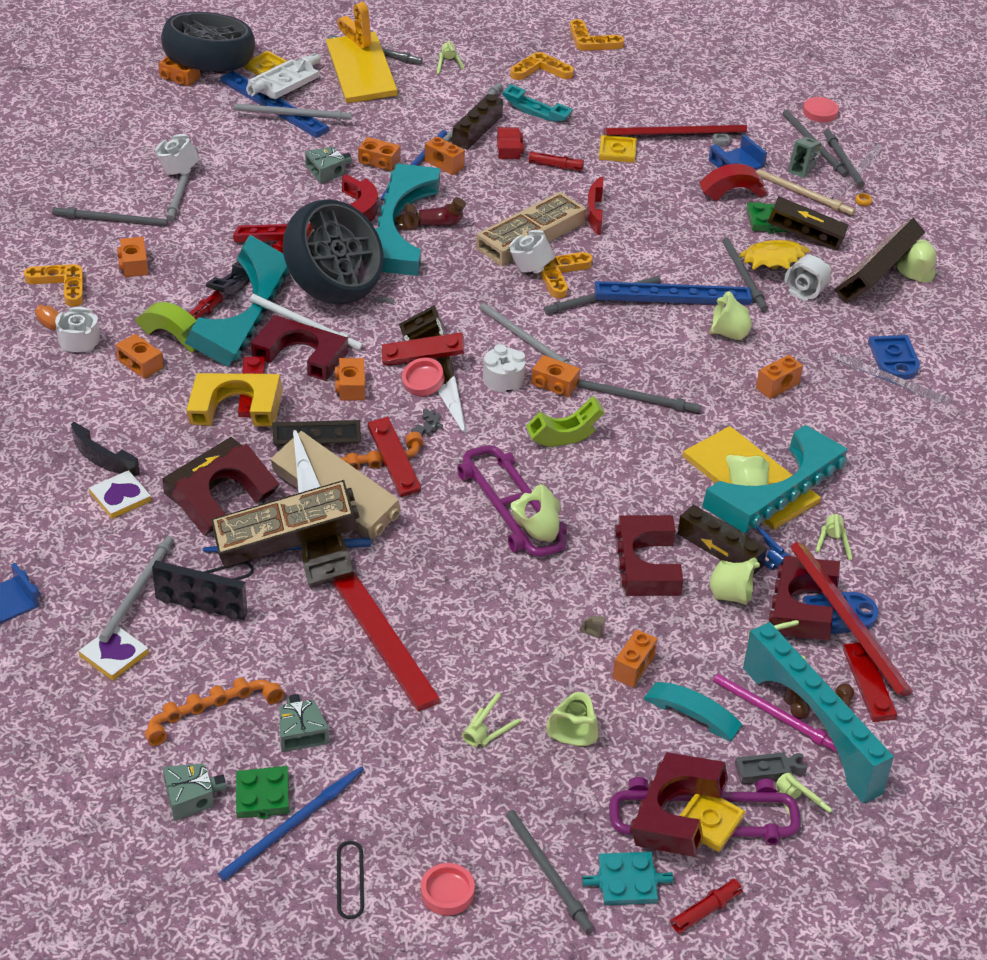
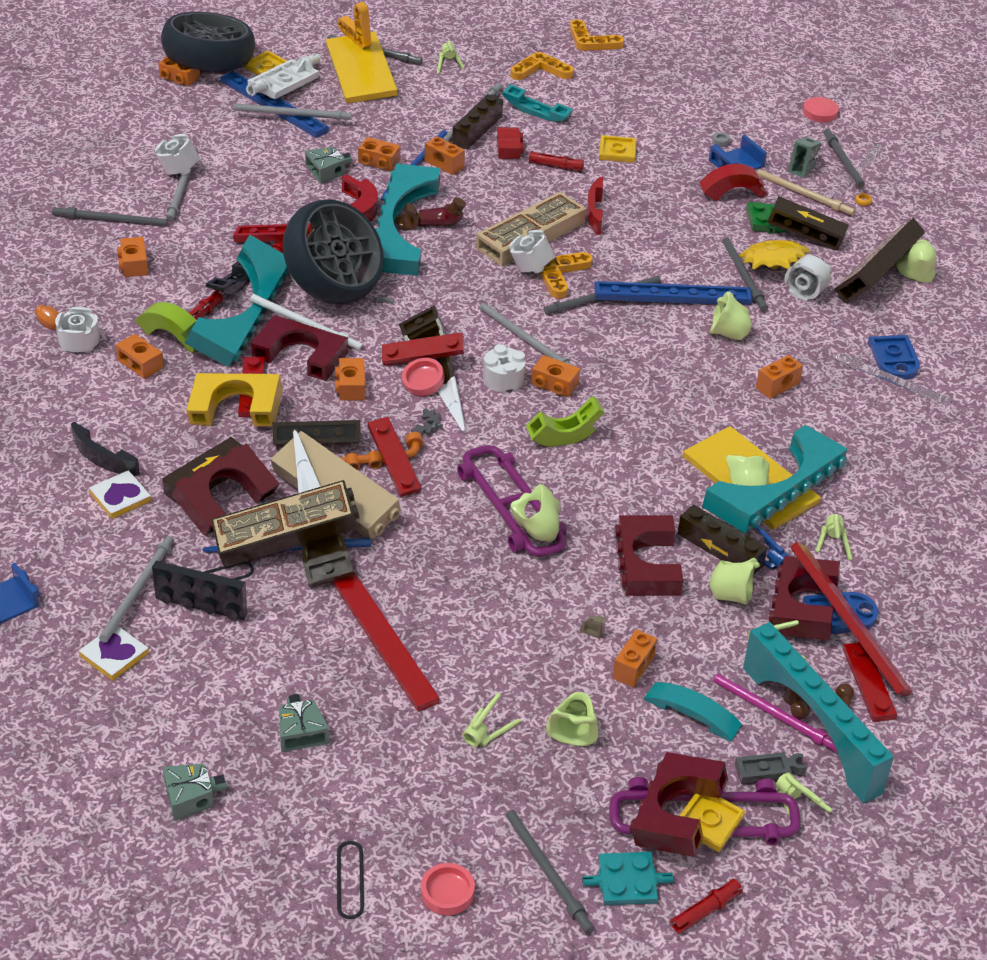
(42, 275): light orange beam -> none
(156, 734): orange bar -> none
(262, 792): green plate -> none
(327, 794): blue piece -> none
(675, 129): red tile -> none
(679, 404): dark grey bar -> none
(837, 166): dark grey bar -> none

